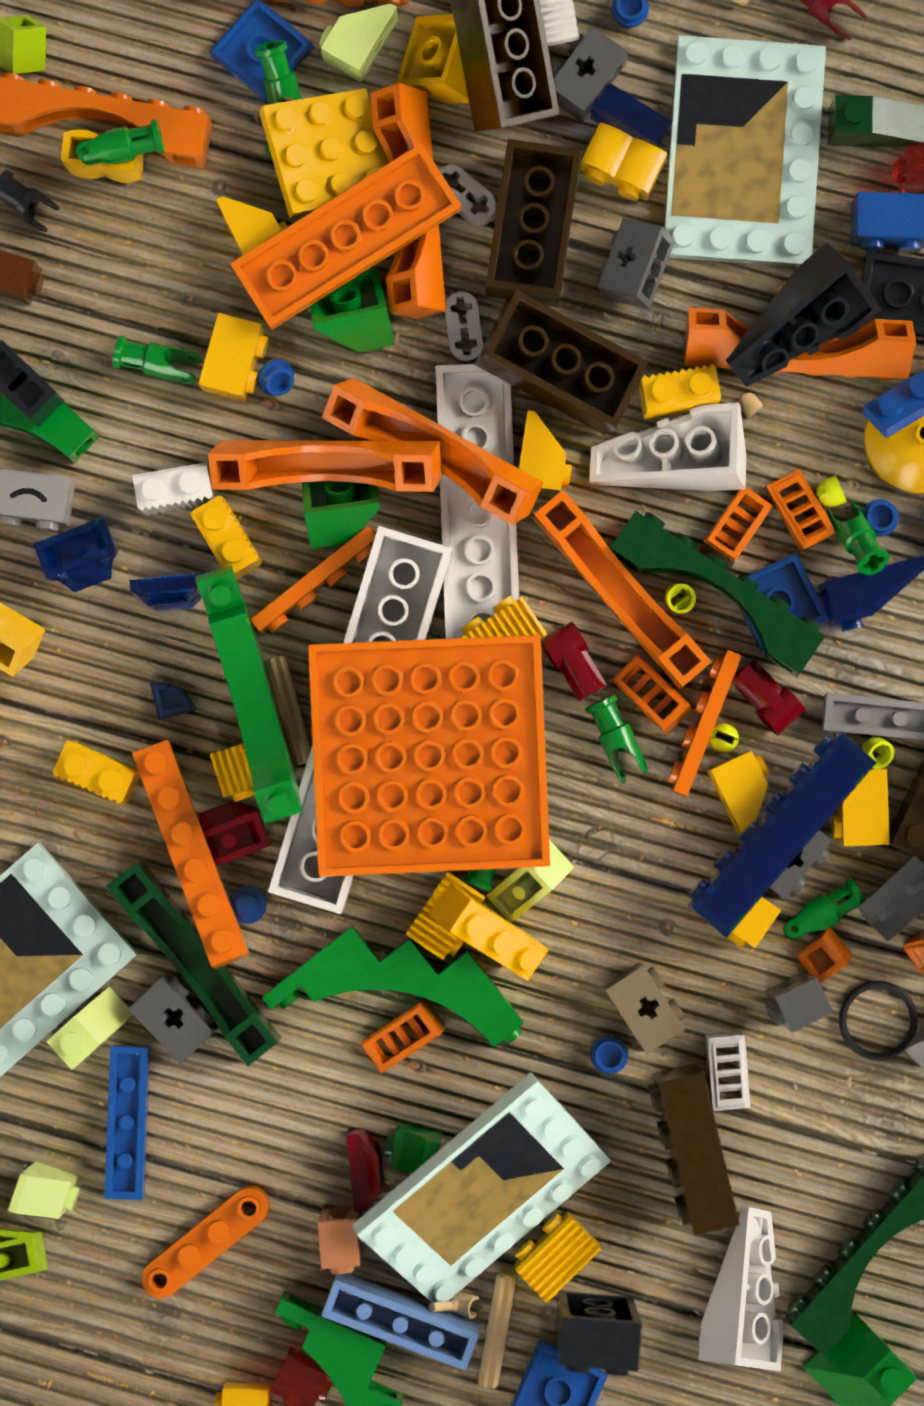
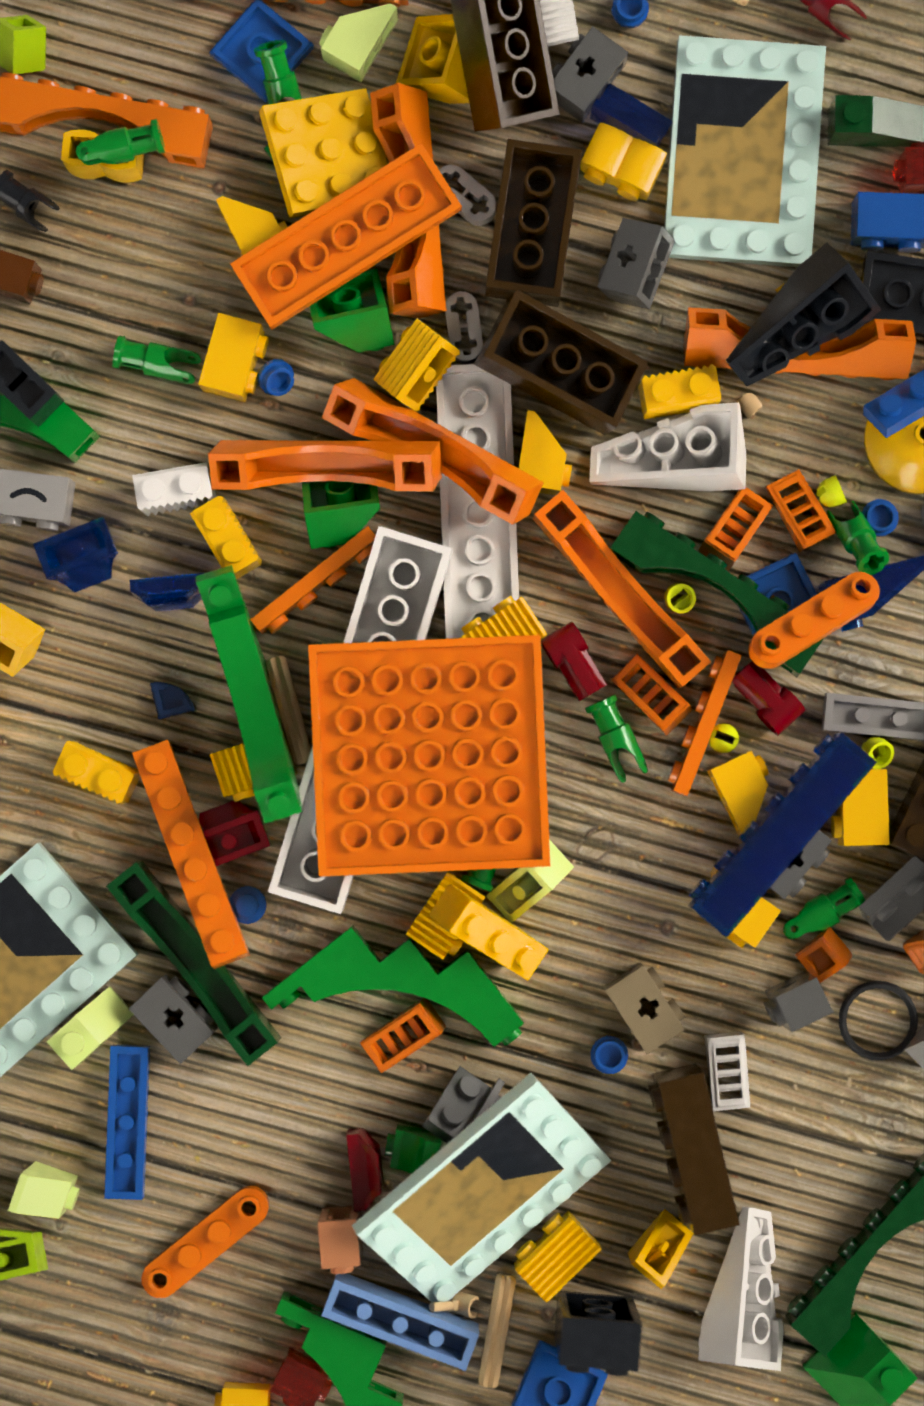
(416, 364): none -> yellow brick
(461, 1104): none -> dark grey bracket
(660, 1248): none -> yellow slope
(814, 620): none -> orange plate

